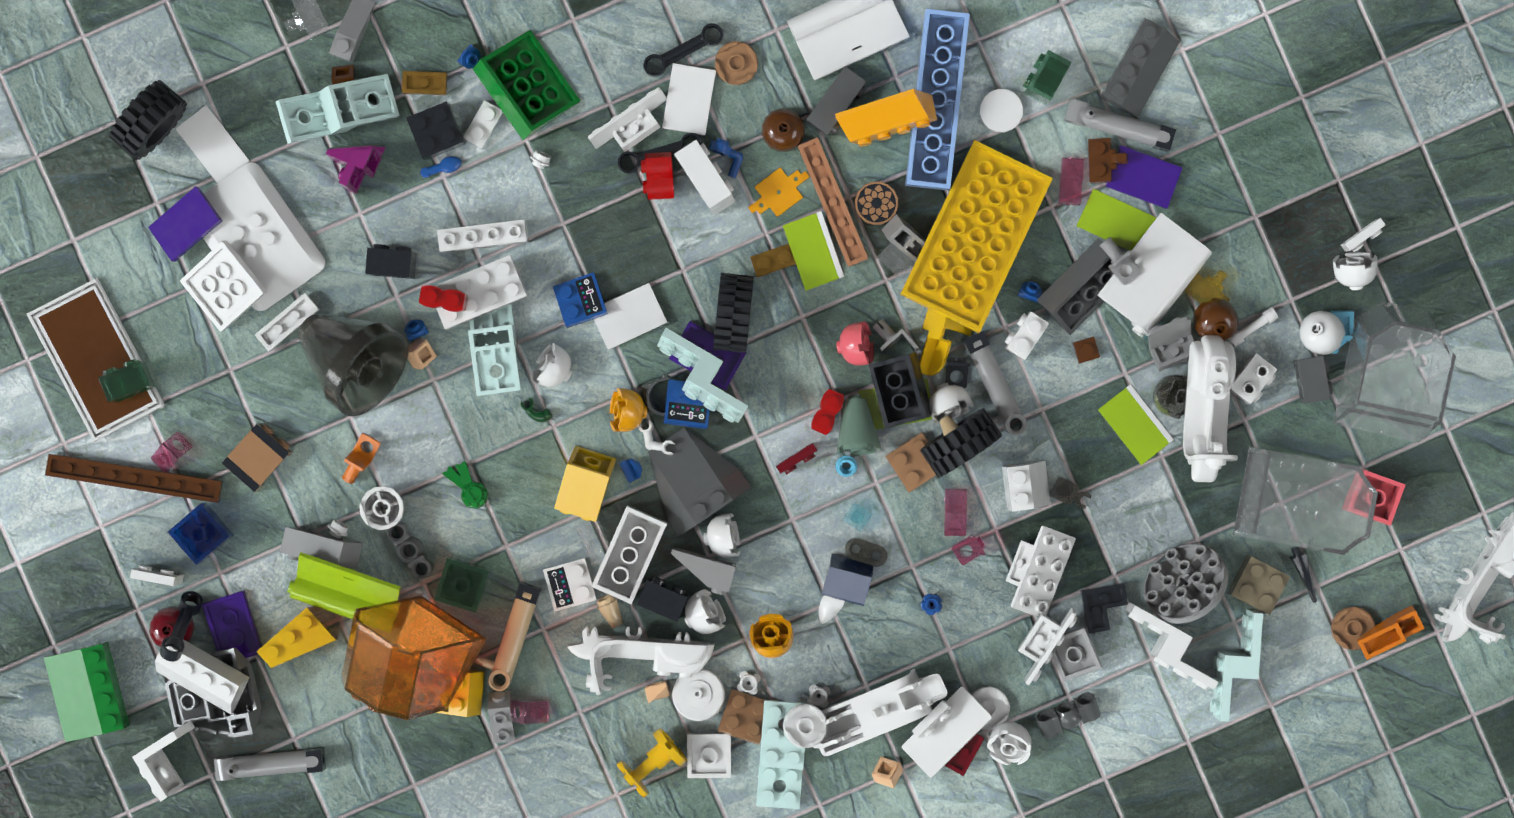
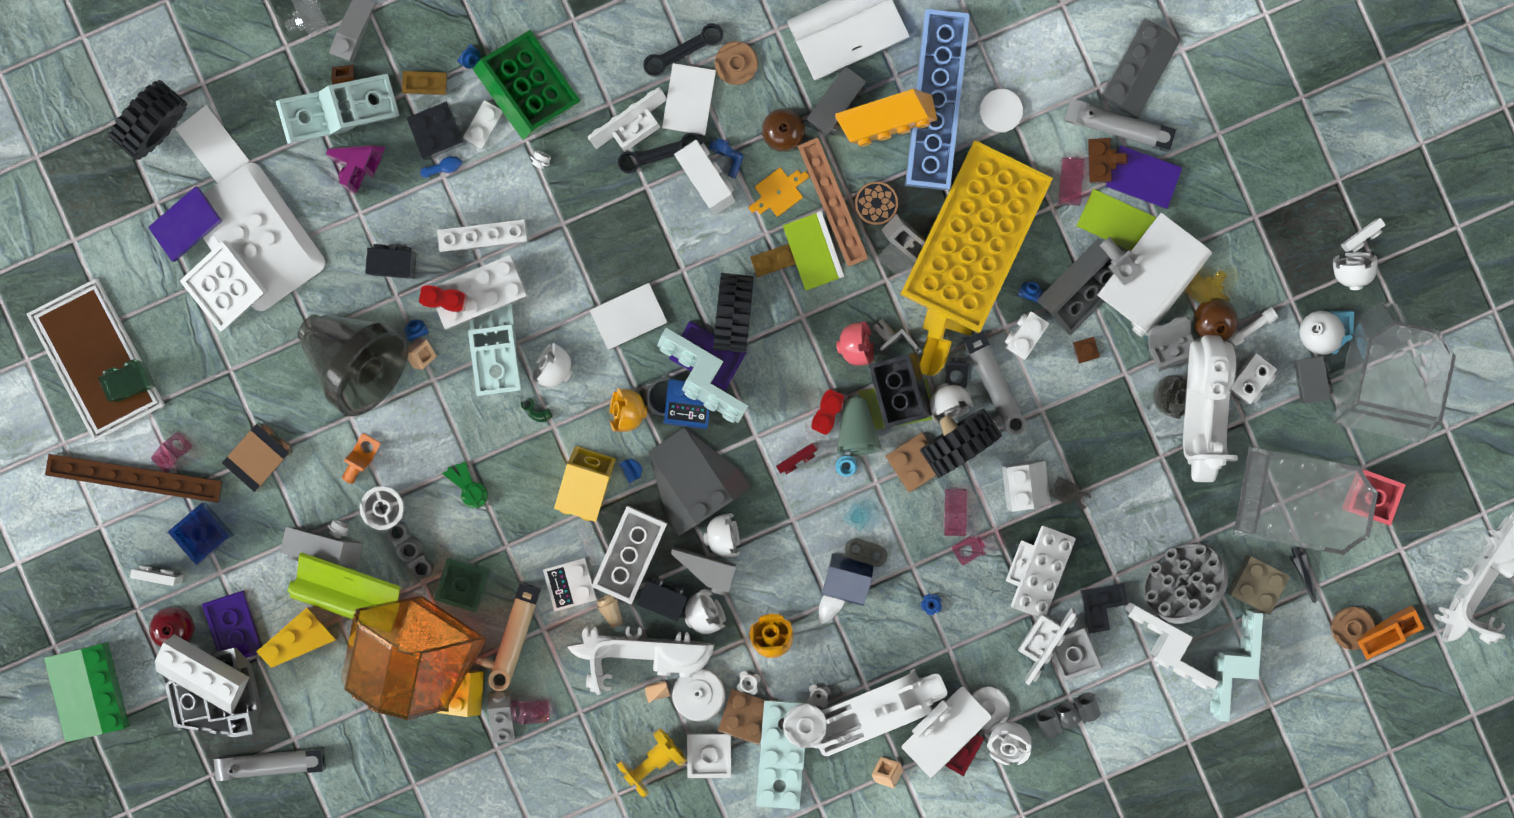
(157, 768): white bracket -> none
(177, 635): black piece -> none
(286, 322): white plate -> none
(580, 300): blue plate -> none
(653, 445): white arm -> none
(658, 175): red brick -> none
(1047, 77): clear green brick -> none
(1135, 424): lime sticker -> none

